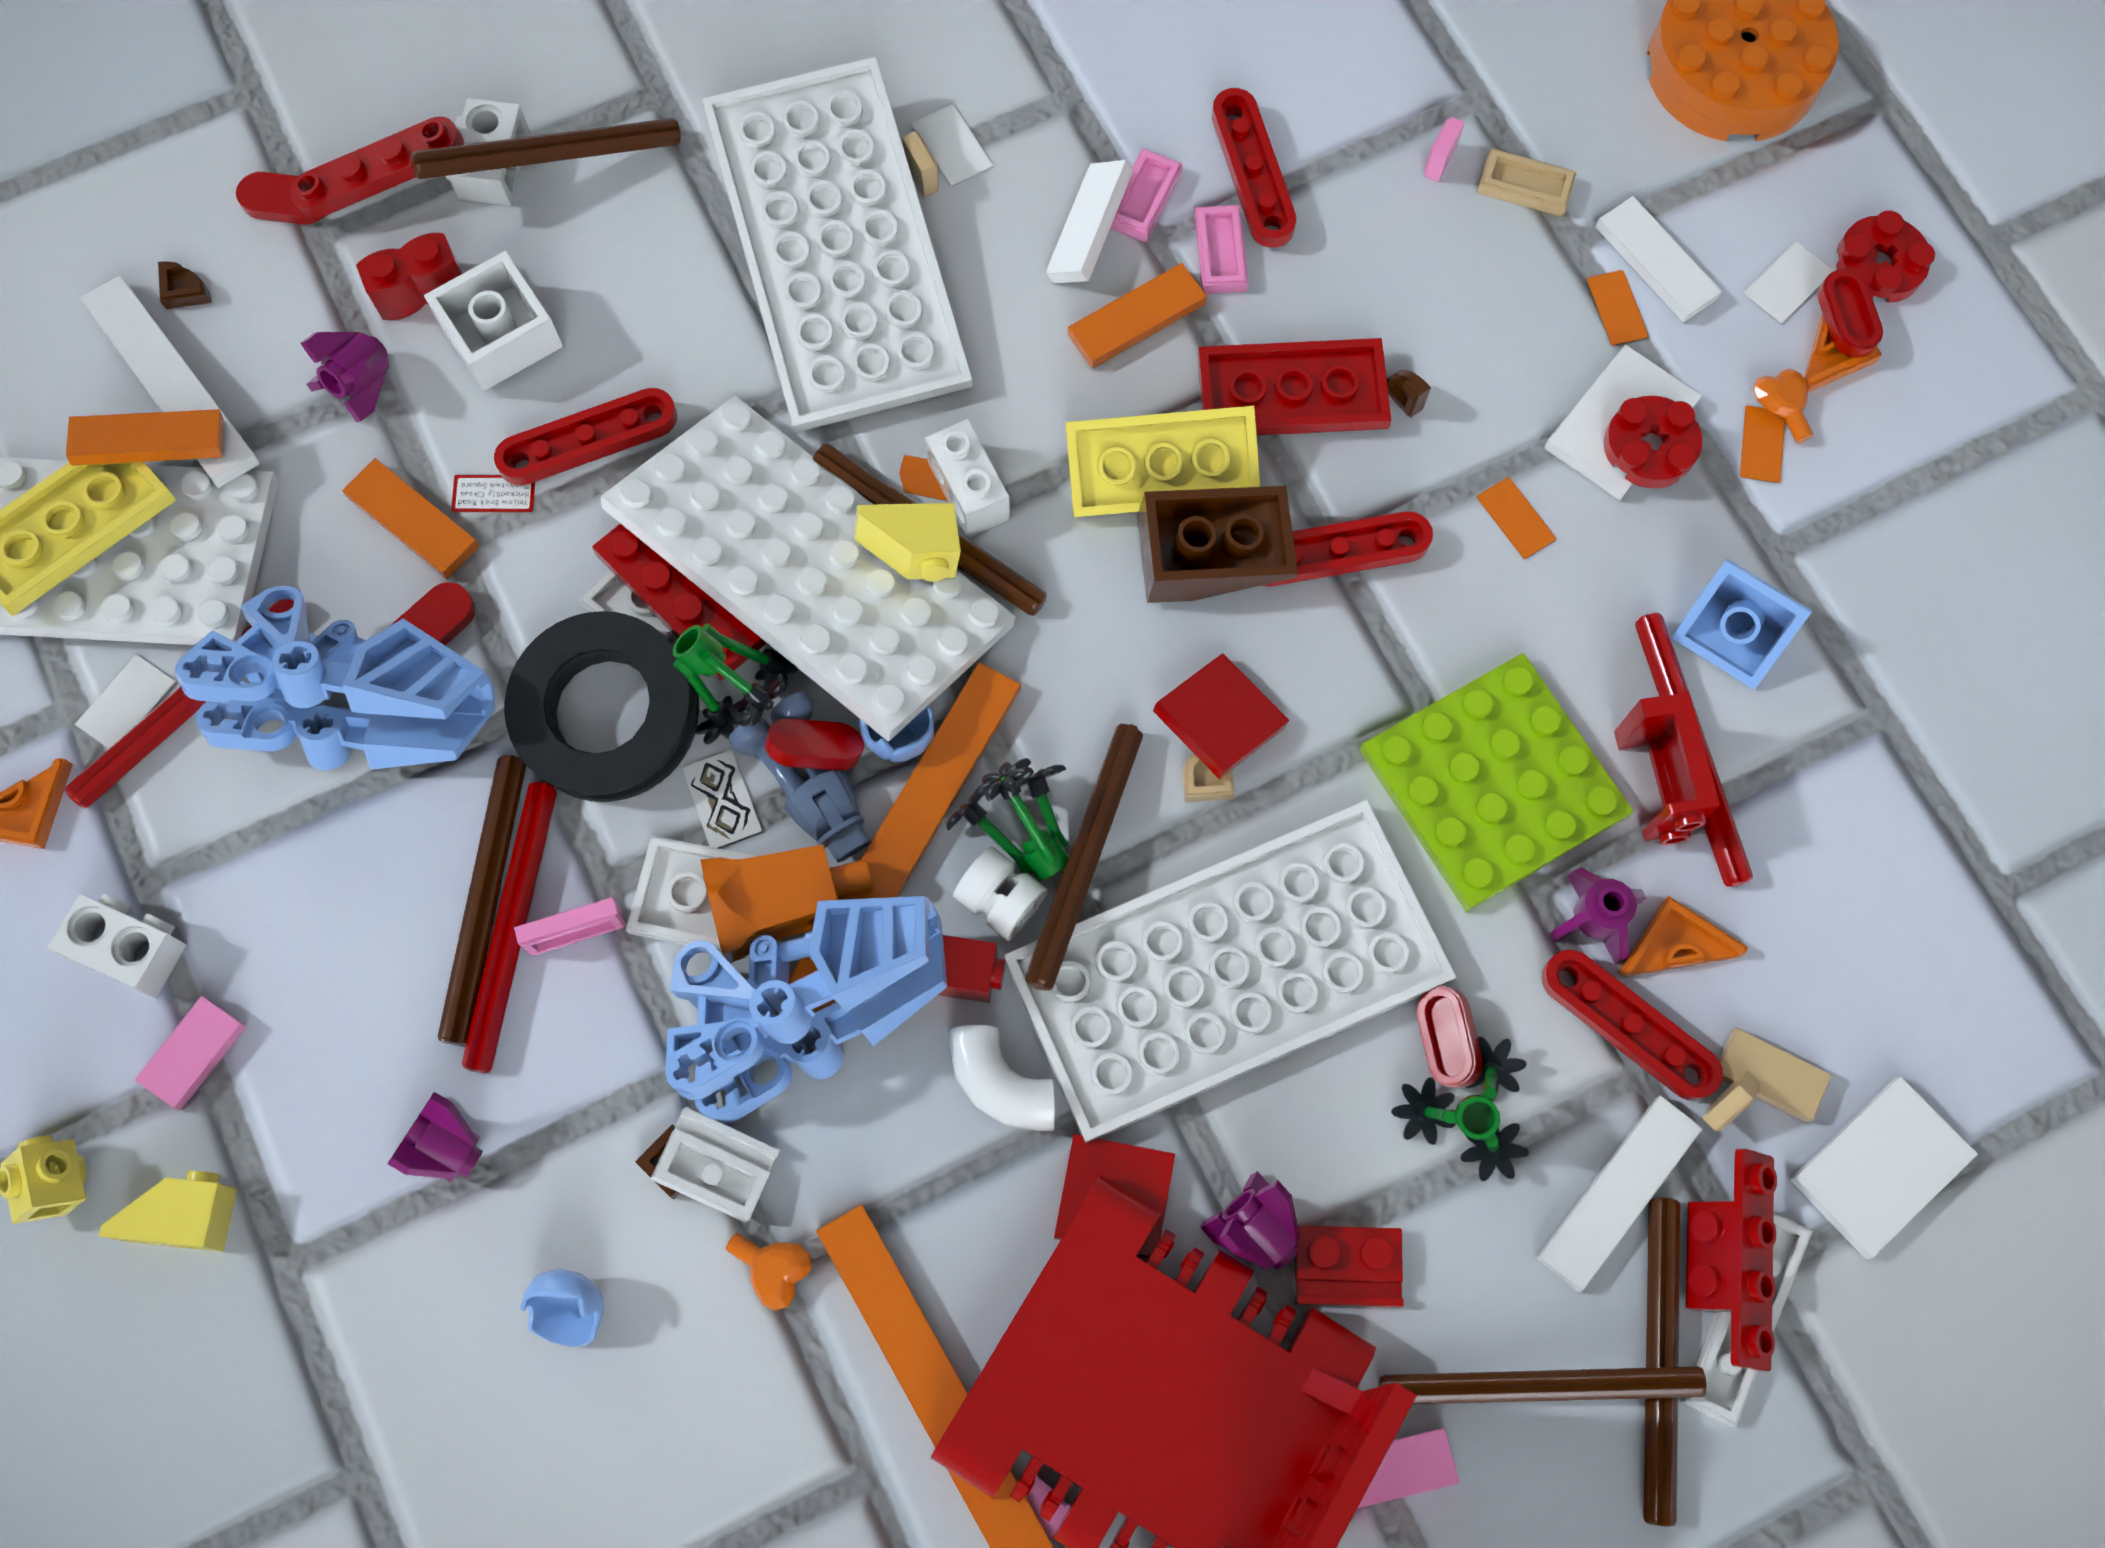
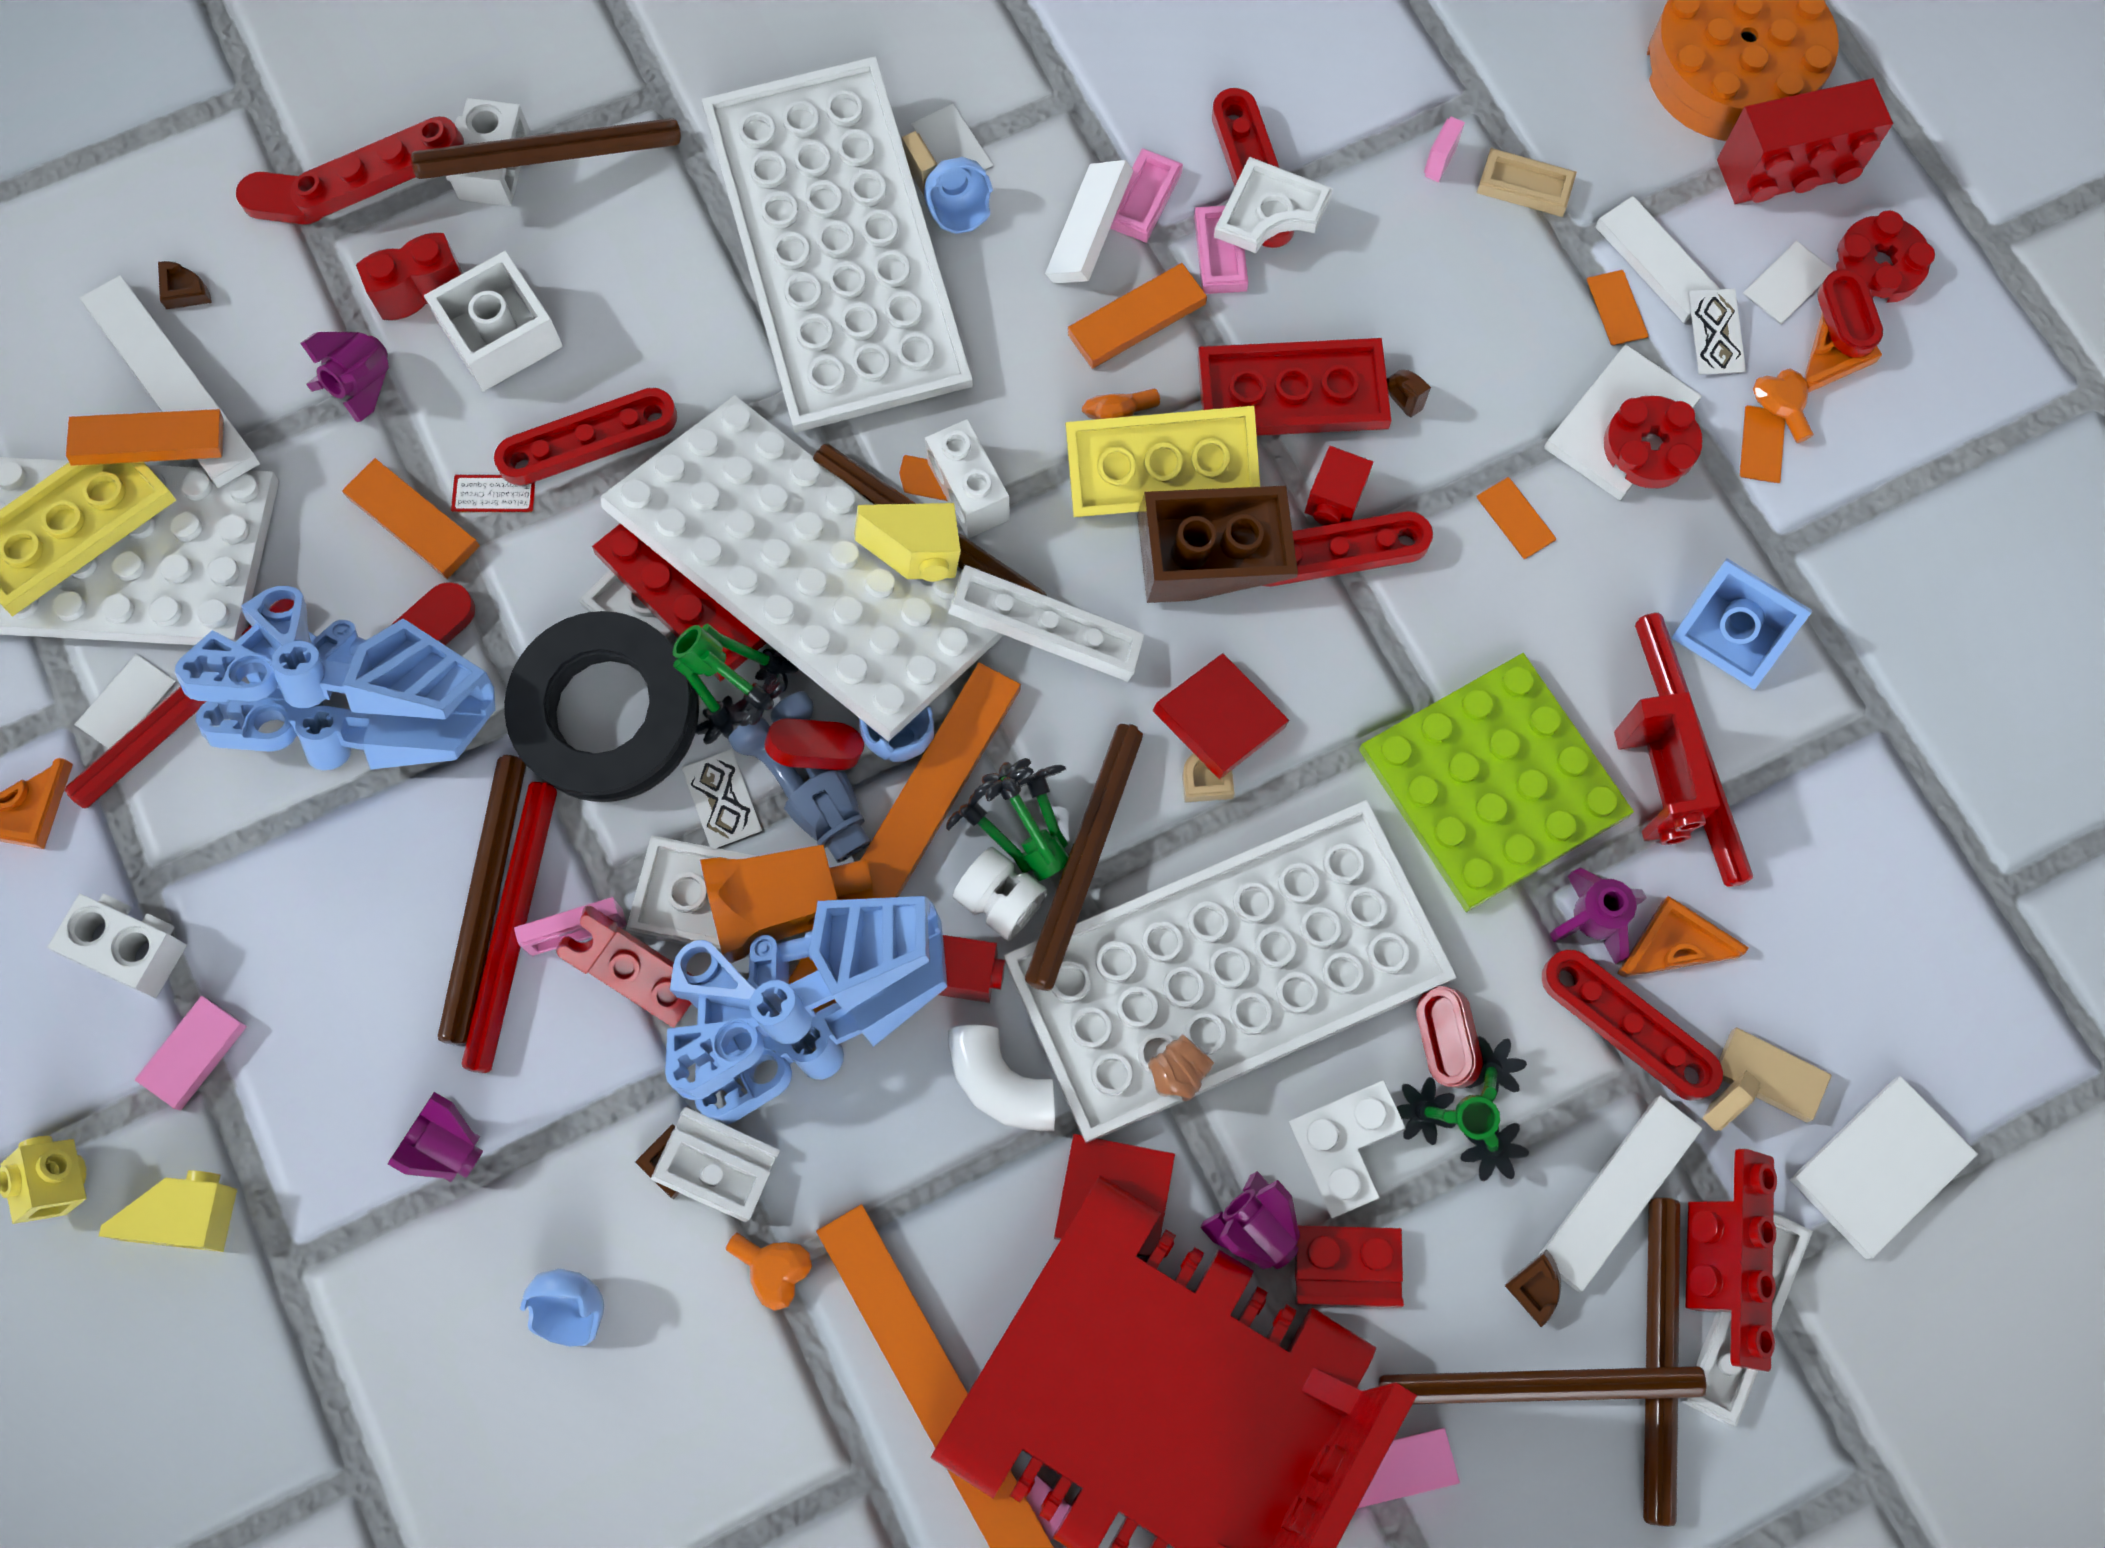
(625, 966): none -> plate
(958, 195): none -> light blue hair
(1046, 623): none -> white plate
(1120, 404): none -> orange rock
(1180, 1069): none -> nougat arm
(1270, 203): none -> white tile
(1332, 1143): none -> white plate
(1338, 487): none -> red brick
(1537, 1287): none -> reddish brown tile
(1717, 331): none -> white sticker
(1804, 141): none -> red brick

